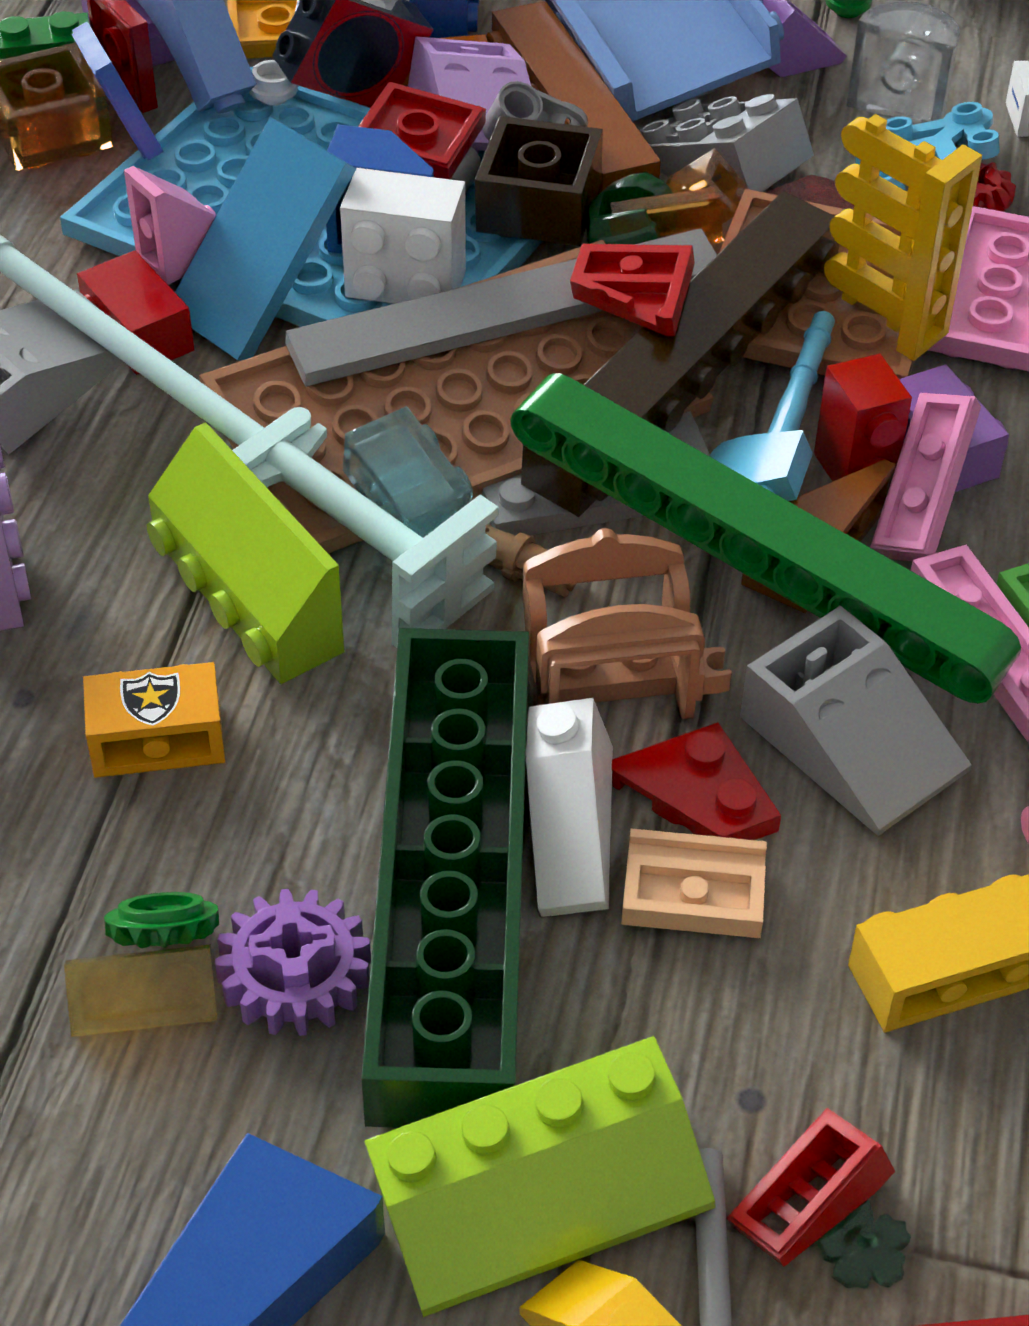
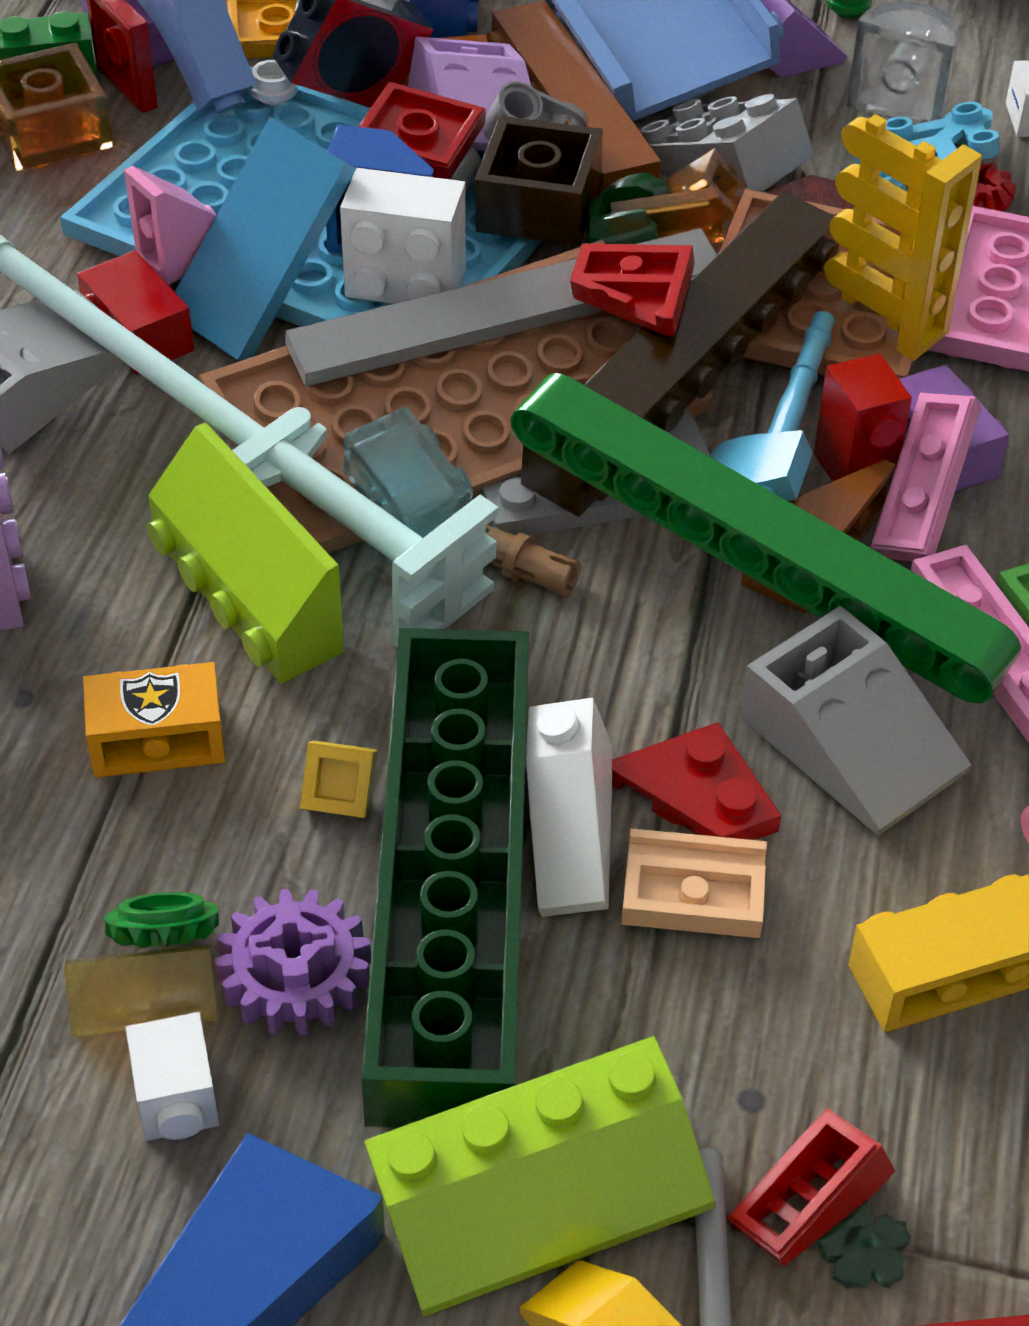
(116, 91): blue tile -> none
(172, 1077): none -> white brick
(338, 779): none -> yellow plate
(618, 648): nougat animal -> none

